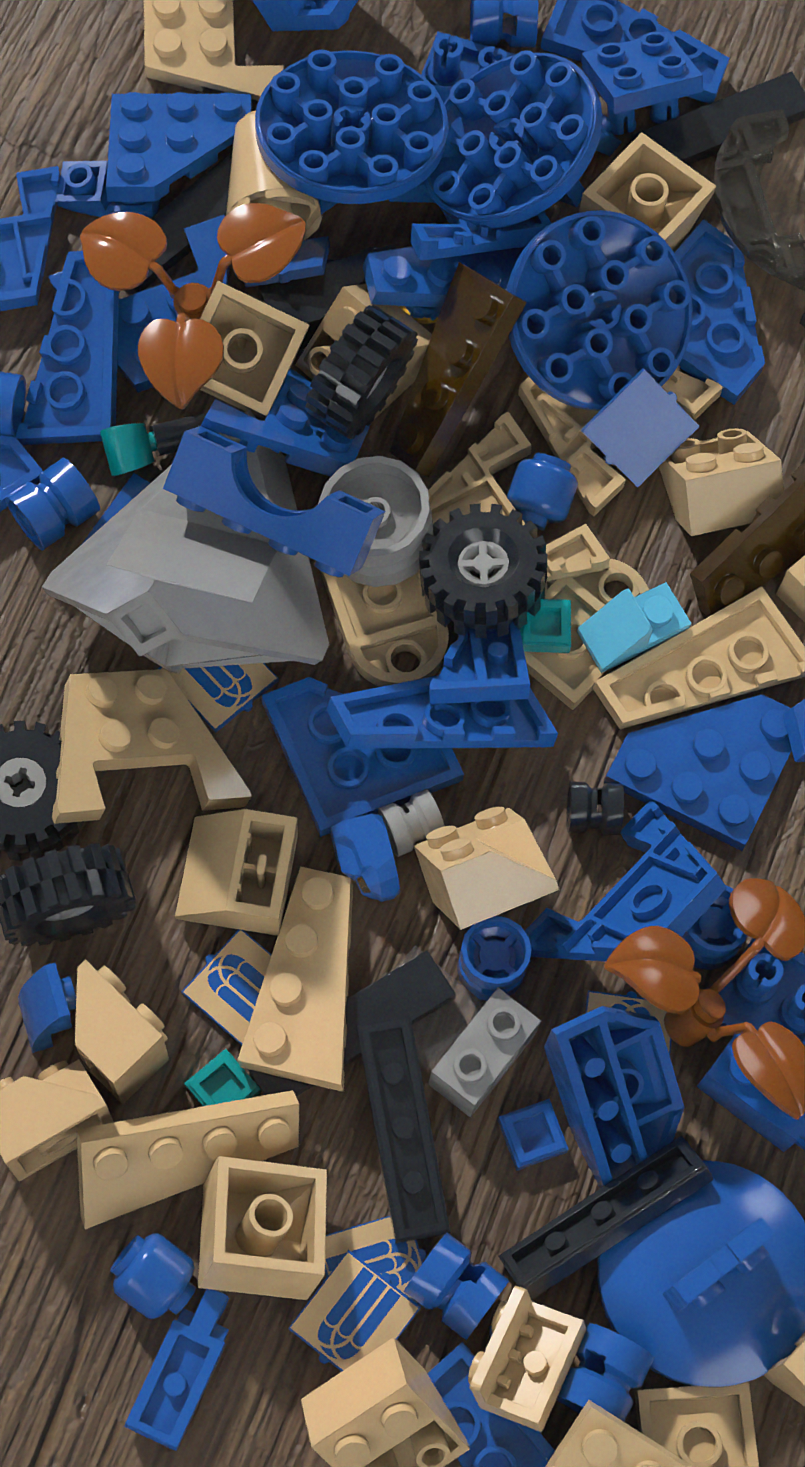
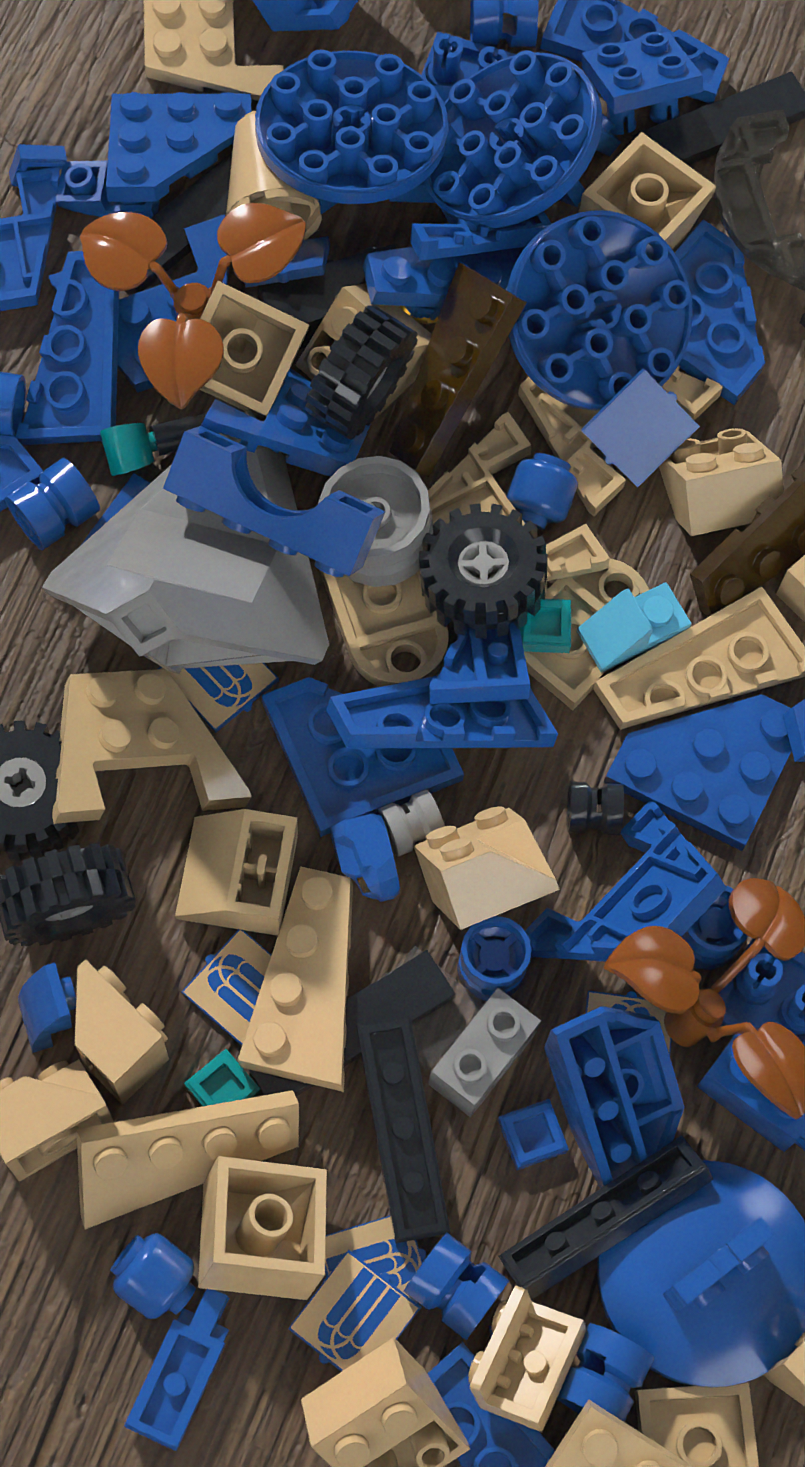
(36, 157): none -> blue tile

